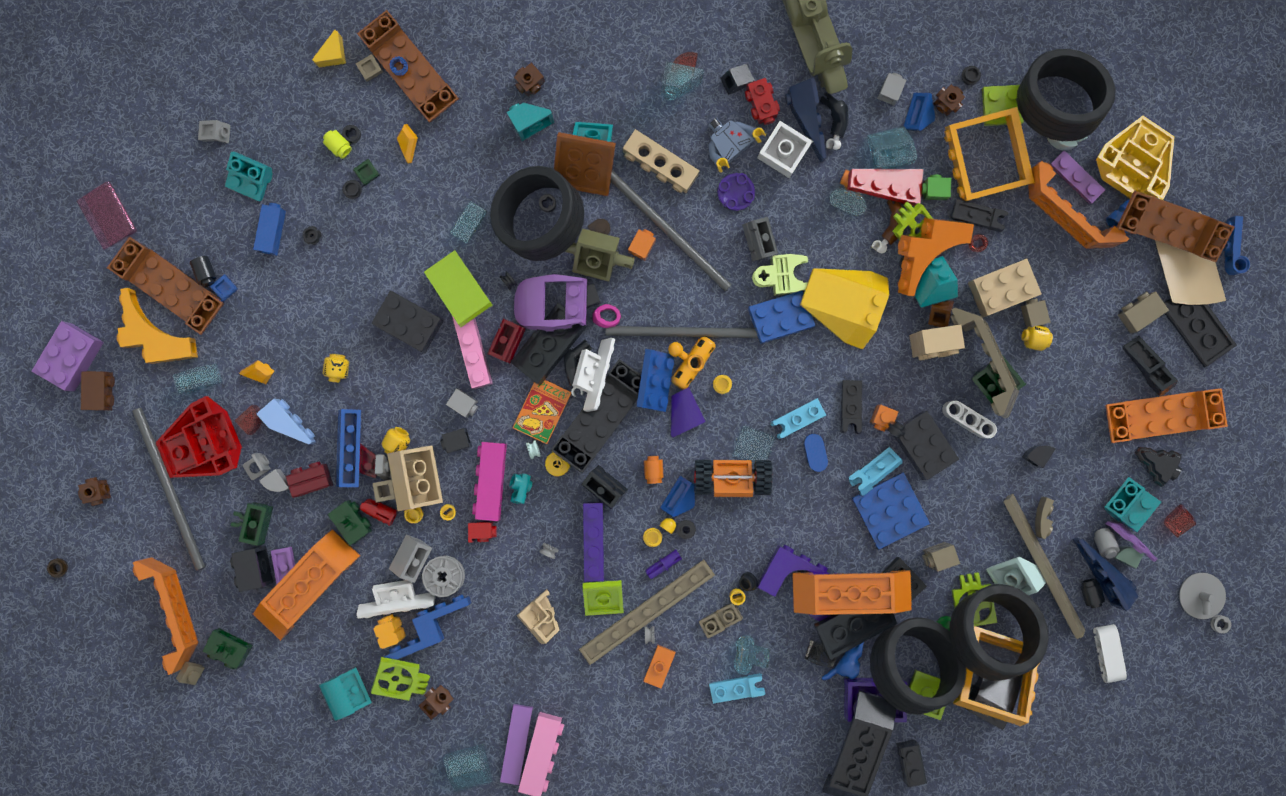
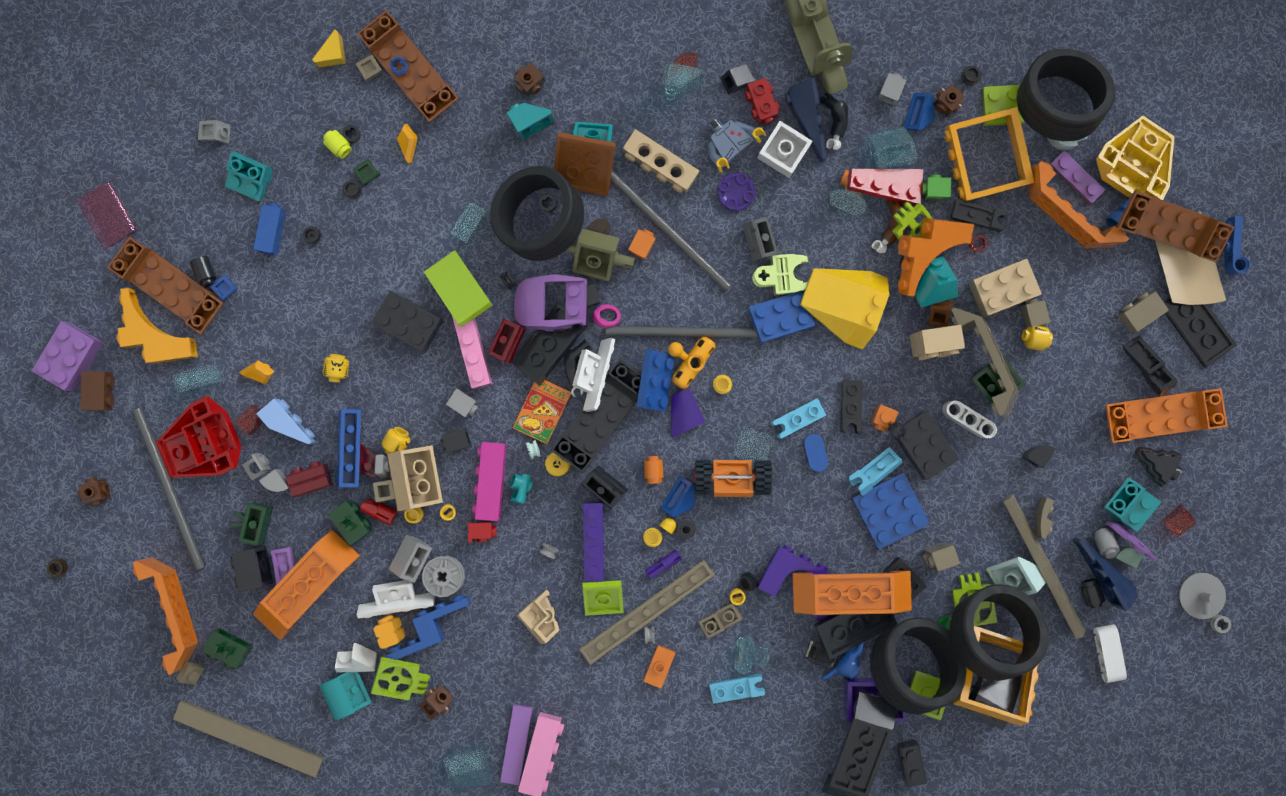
(248, 738): none -> dark tan tile
(358, 660): none -> white slope

